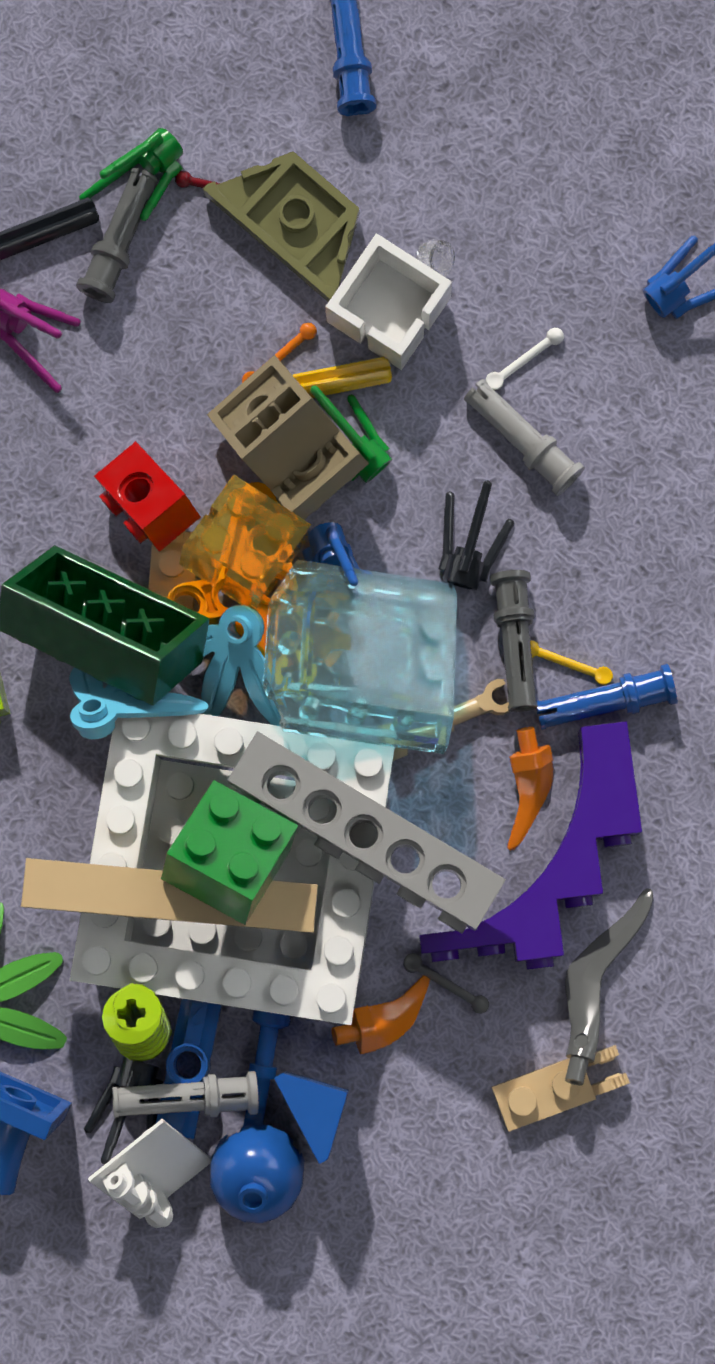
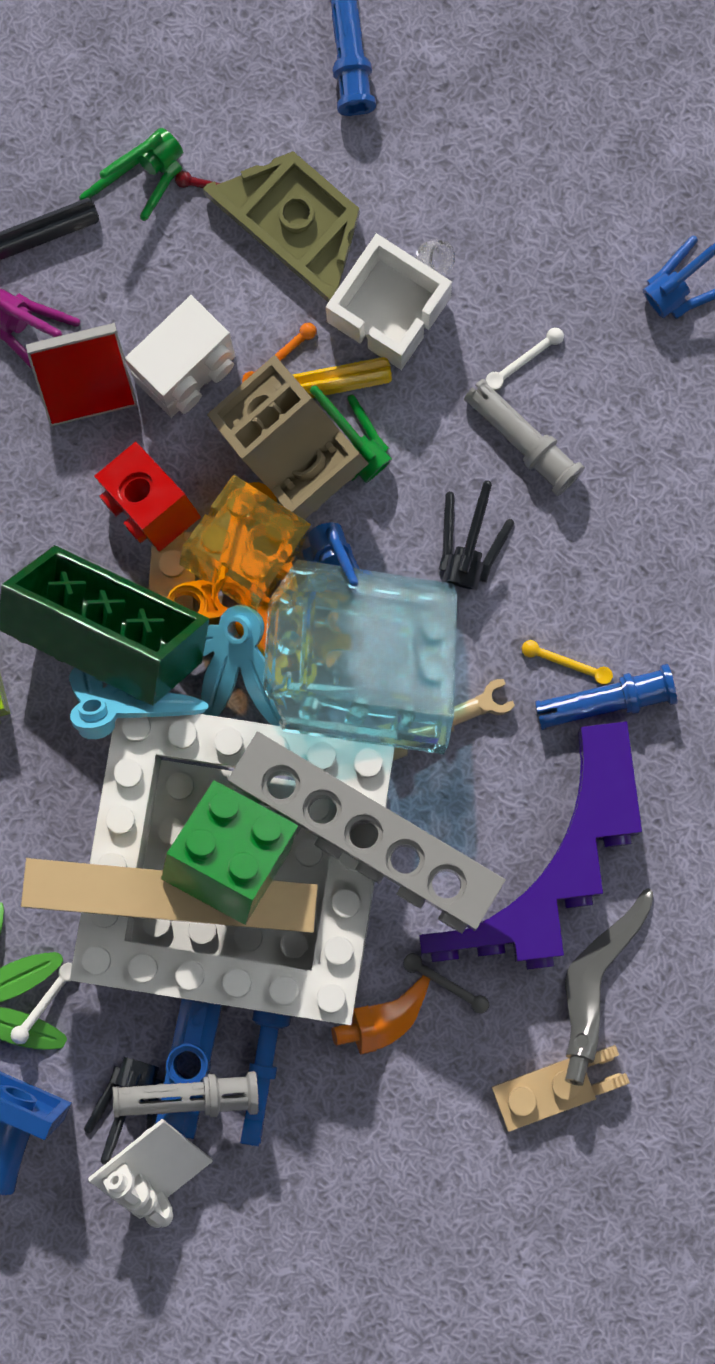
(20, 1033): none -> white hinge
(81, 374): none -> red tile
(111, 253): dark grey pin -> none
(136, 1023): lime piece -> none
(182, 357): none -> white piece
(256, 1173): blue cylinder -> none
(316, 1109): blue slope -> none
(514, 619): dark grey pin -> none
(533, 778): orange bar -> none

